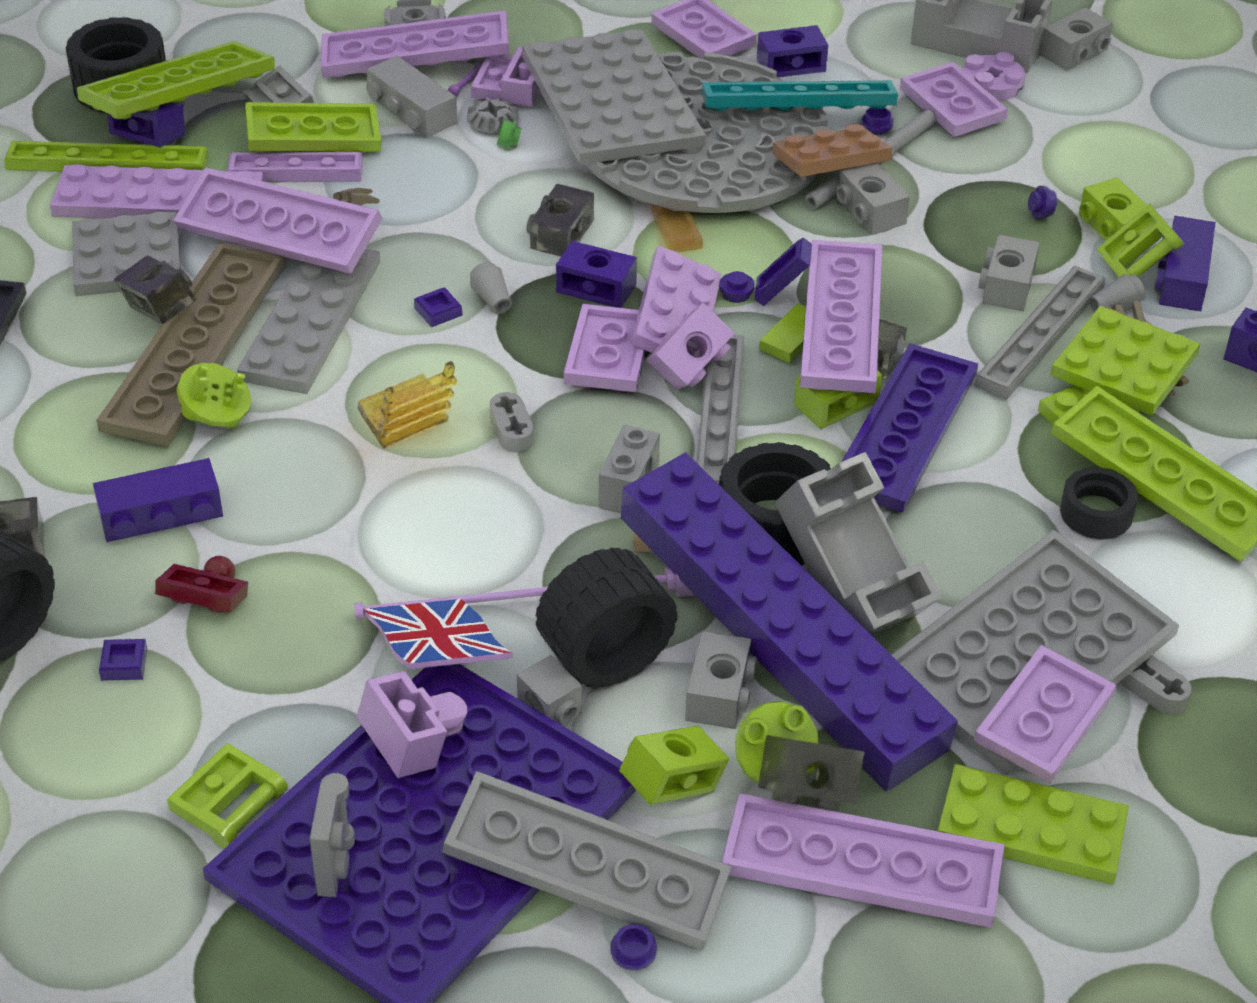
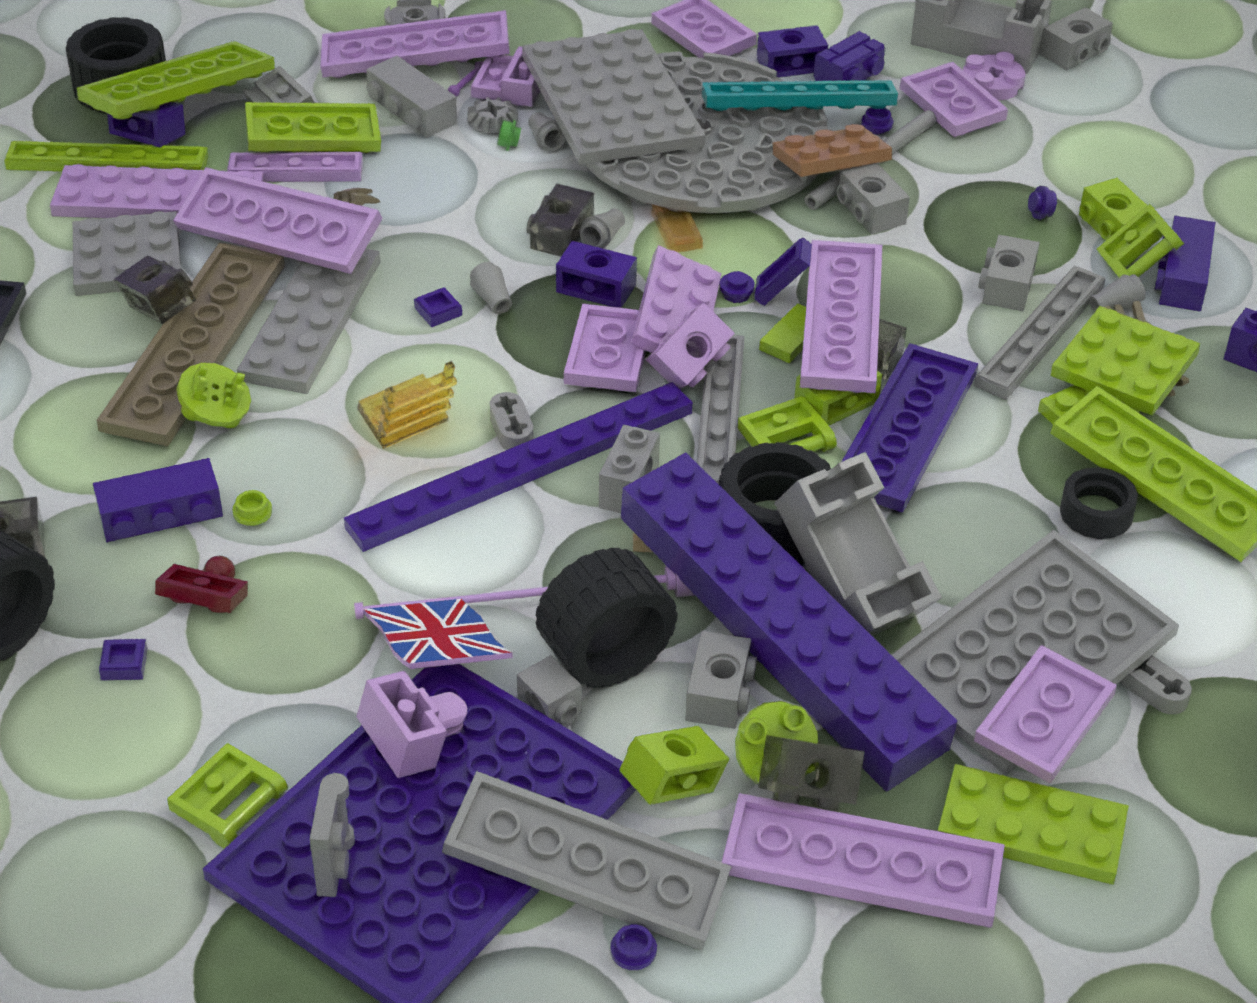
(252, 508): none -> lime plate
(513, 467): none -> dark purple plate
(546, 132): none -> light grey cone
(601, 228): none -> light grey cone
(788, 422): none -> lime plate
(850, 59): none -> dark purple brick

